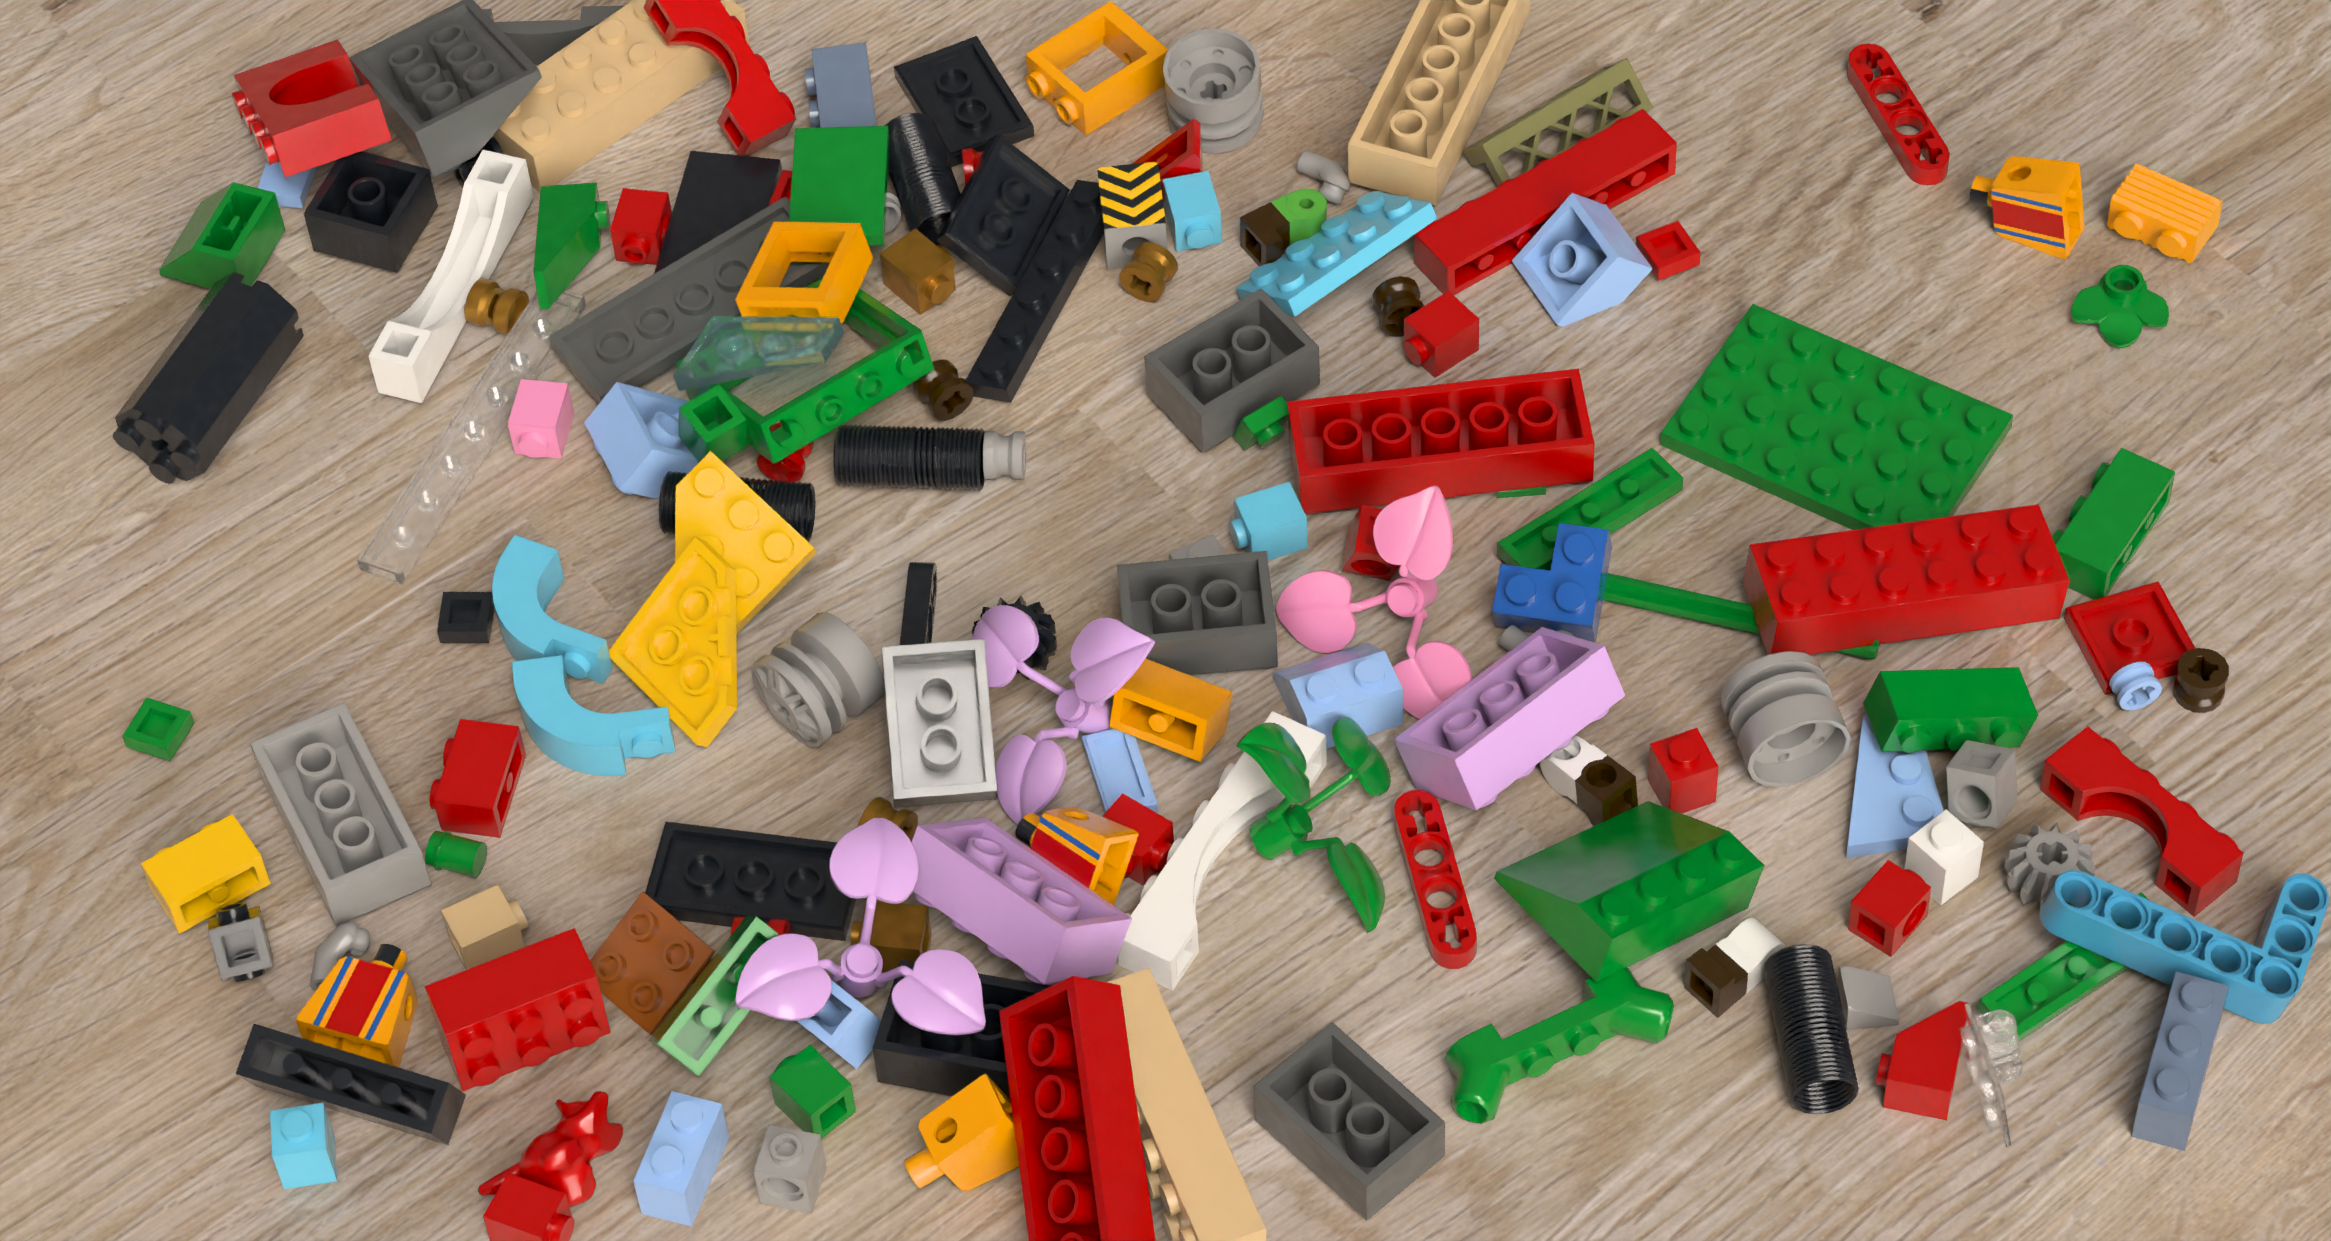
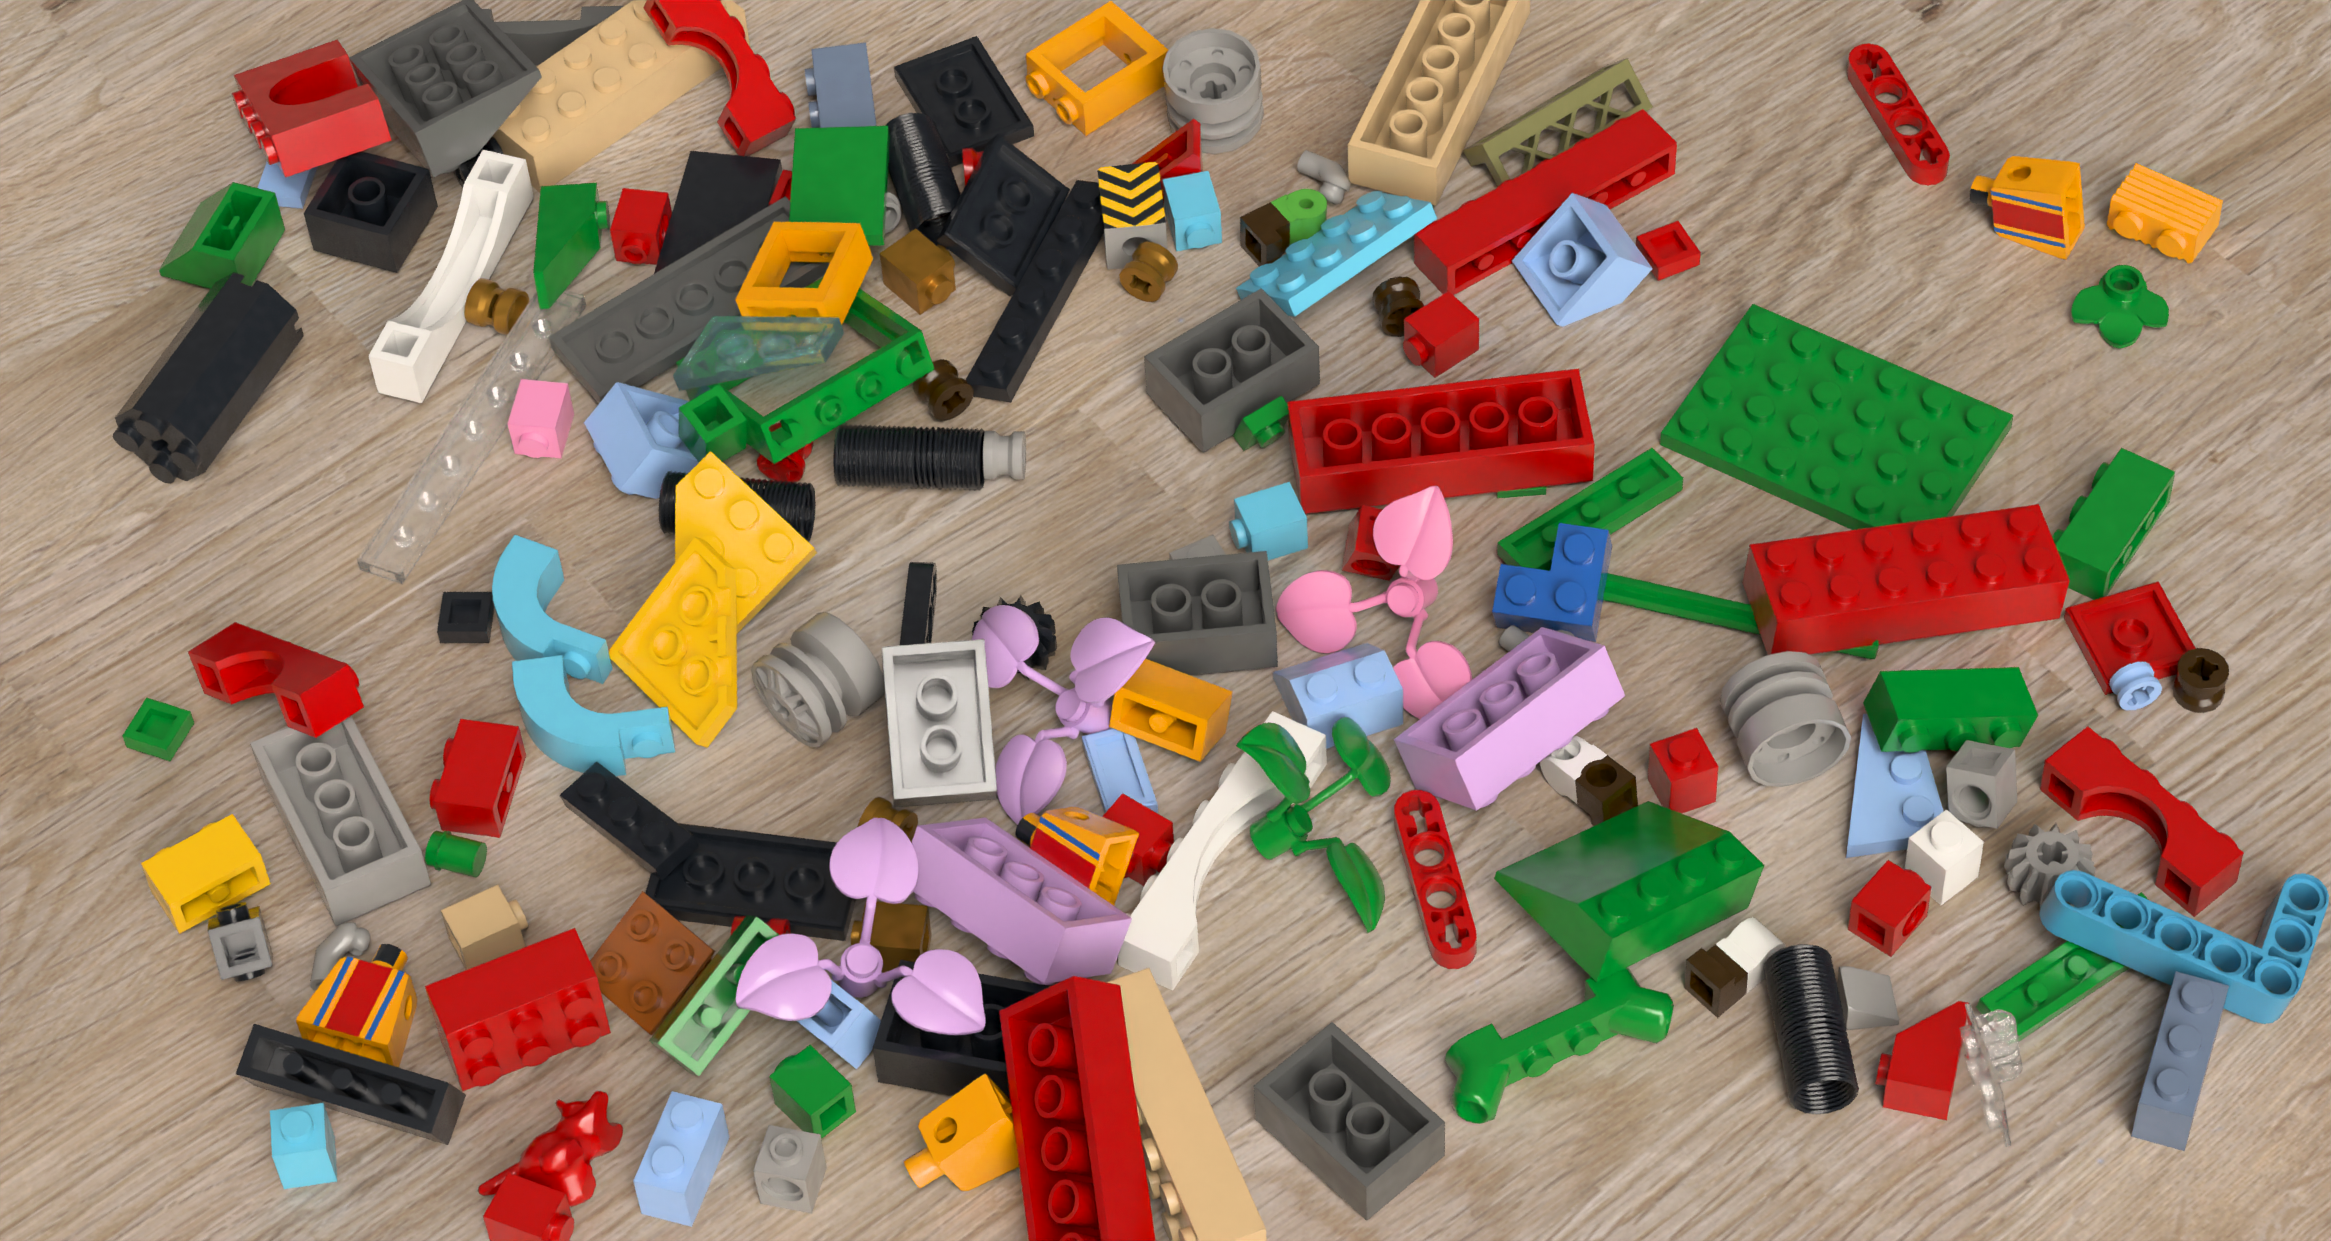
(309, 686): none -> red arch
(629, 821): none -> black plate

